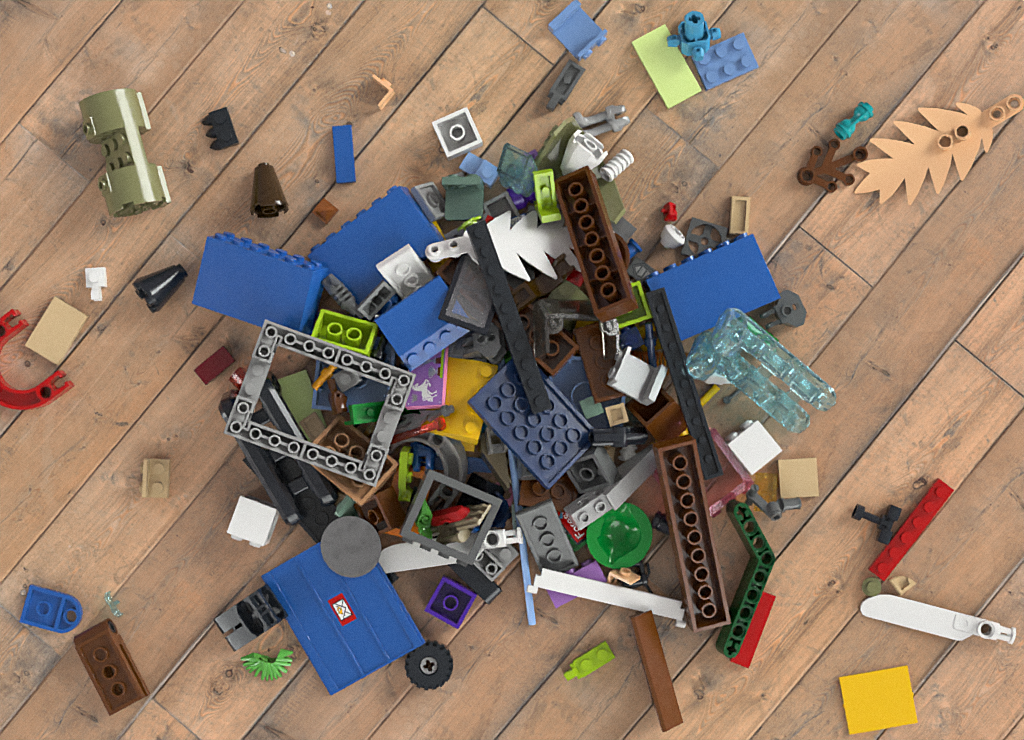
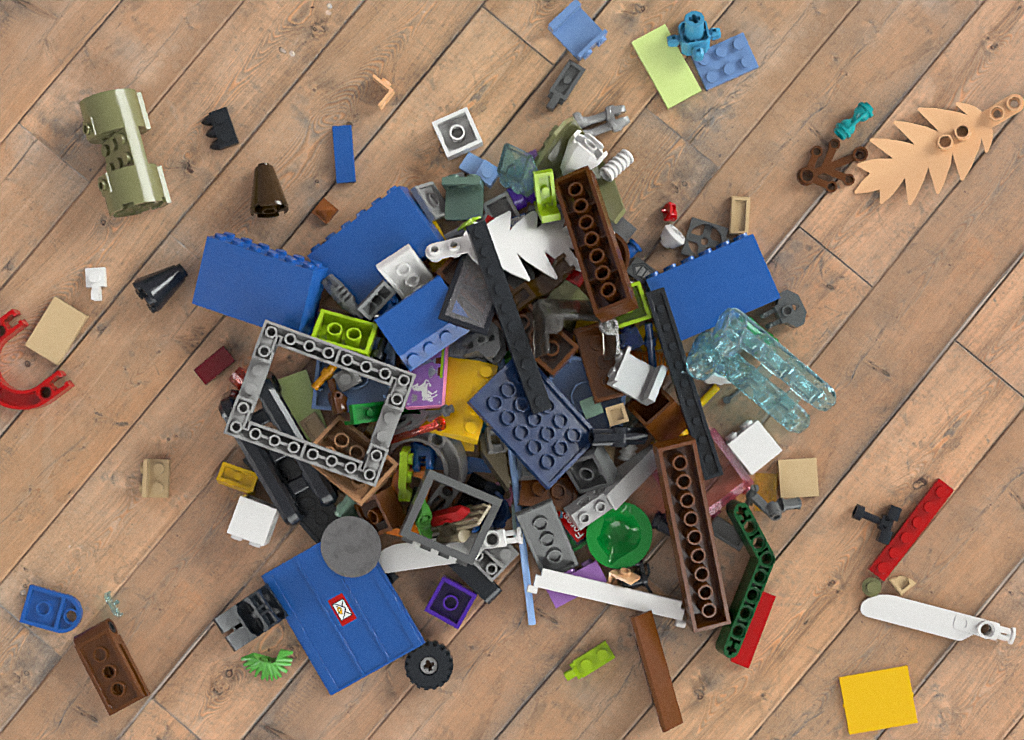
(237, 478): none -> yellow panel
(726, 532): none -> dark grey tile

